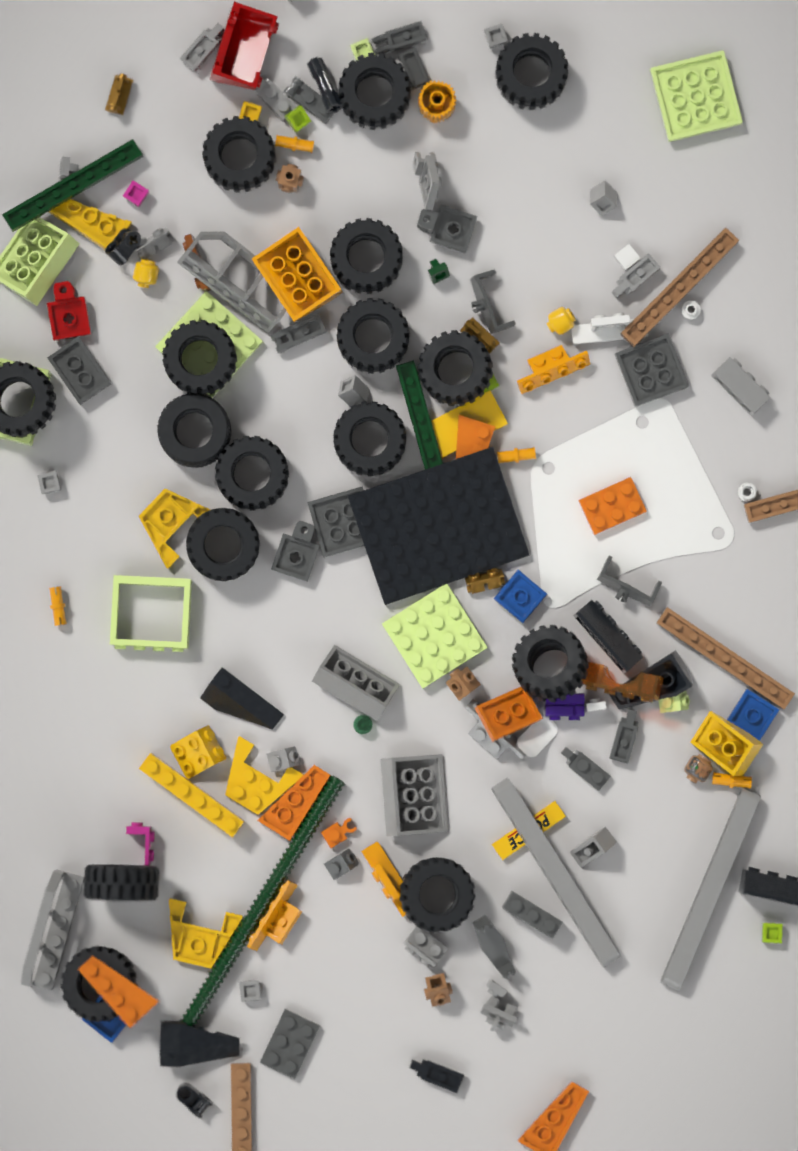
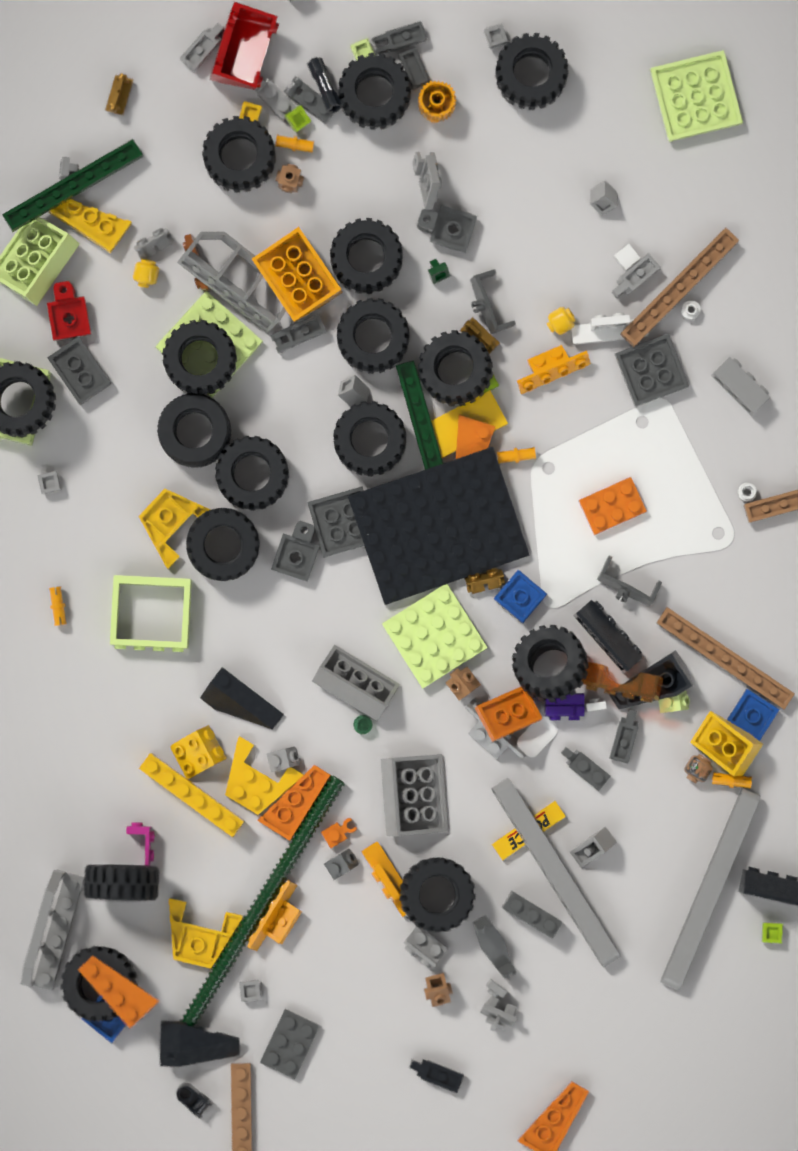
(122, 247): black piece -> none
(136, 193): dark pink plate -> none

